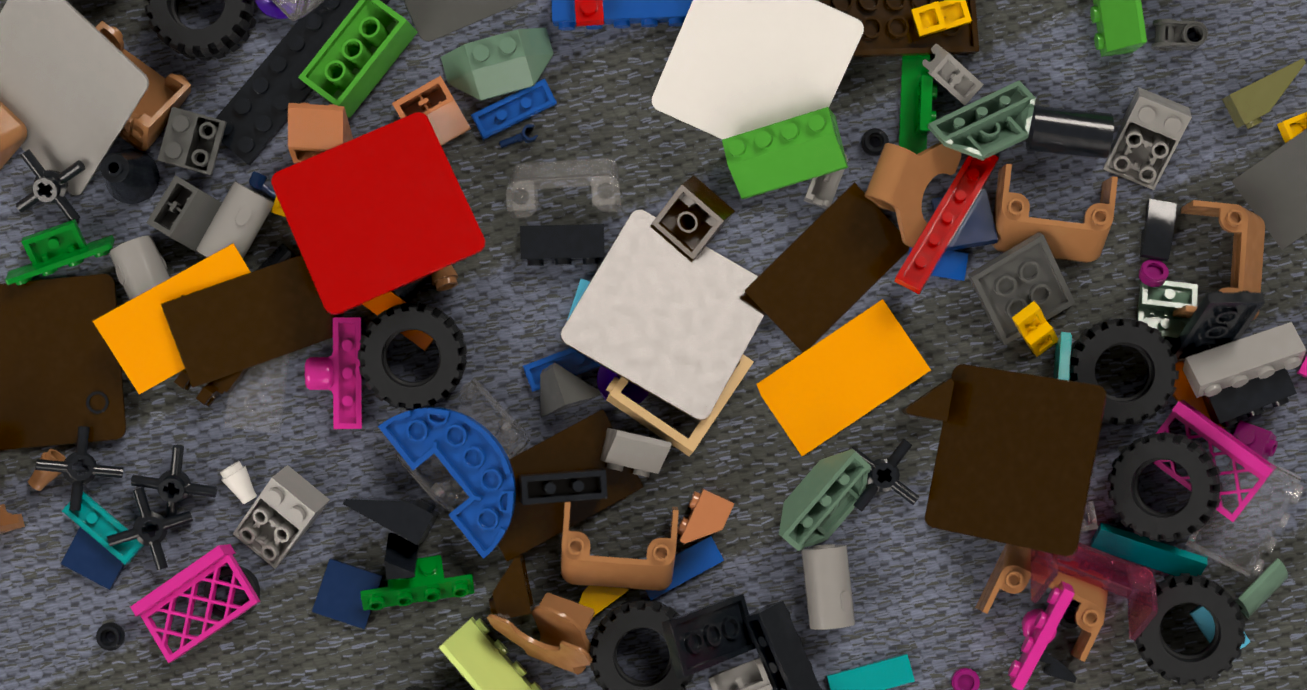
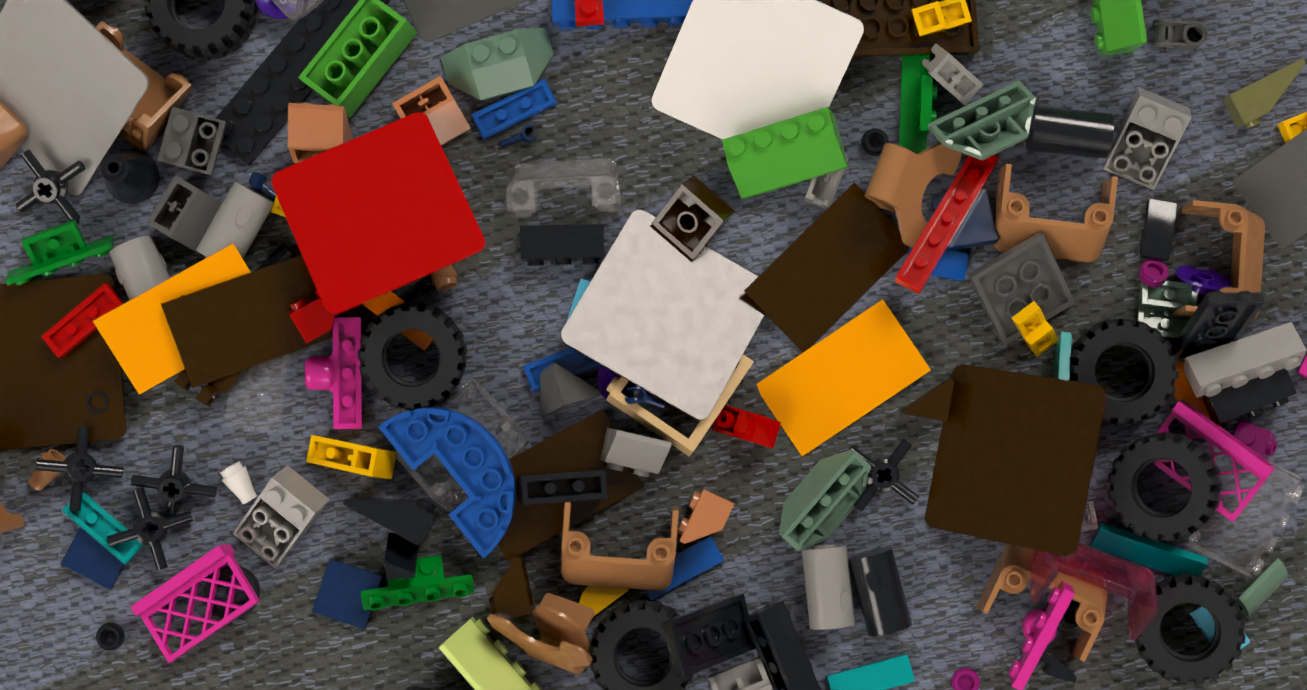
(79, 322): none -> red plate
(311, 317): none -> red slope
(351, 457): none -> yellow slope
(641, 396): none -> dark blue hand
(747, 426): none -> red slope
(880, 591): none -> black piece
(1202, 280): none -> dark purple dish

